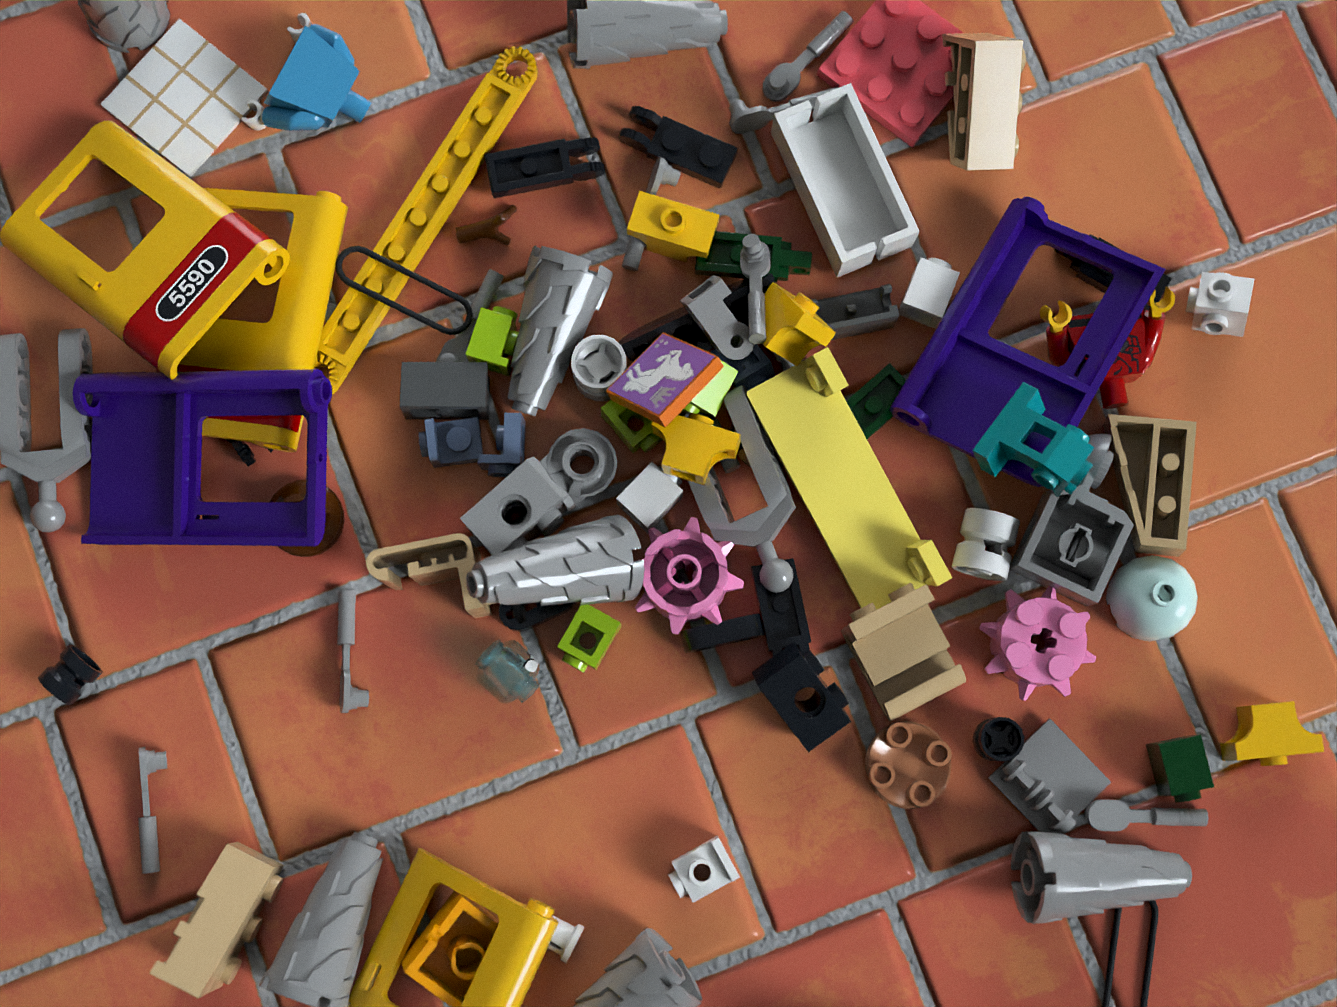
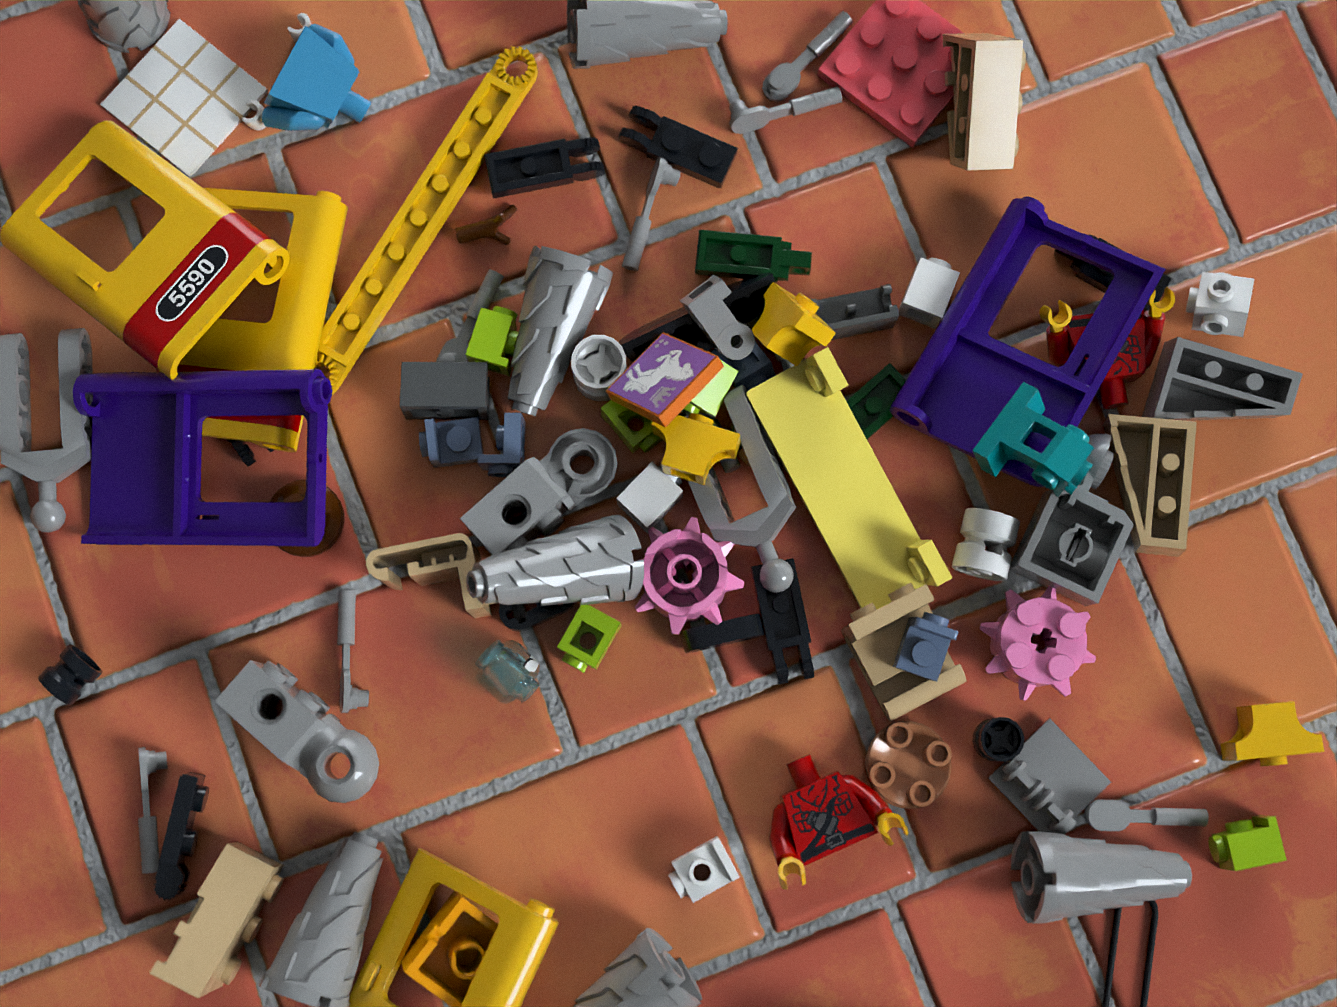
(180, 837): none -> black hinge
(303, 731): none -> light grey brick
(346, 280): black piece -> none
(565, 939): white bush -> none
(672, 227): yellow brick -> none
(754, 265): light grey piece -> none
(809, 719): black brick -> none
(824, 817): none -> red torso
(844, 180): white piece -> none
(924, 646): none -> sand blue bracket
(1152, 598): light aqua cylinder -> none
(1180, 767): dark green brick -> none
(1217, 385): none -> light grey wedge
(1248, 844): none -> lime brick

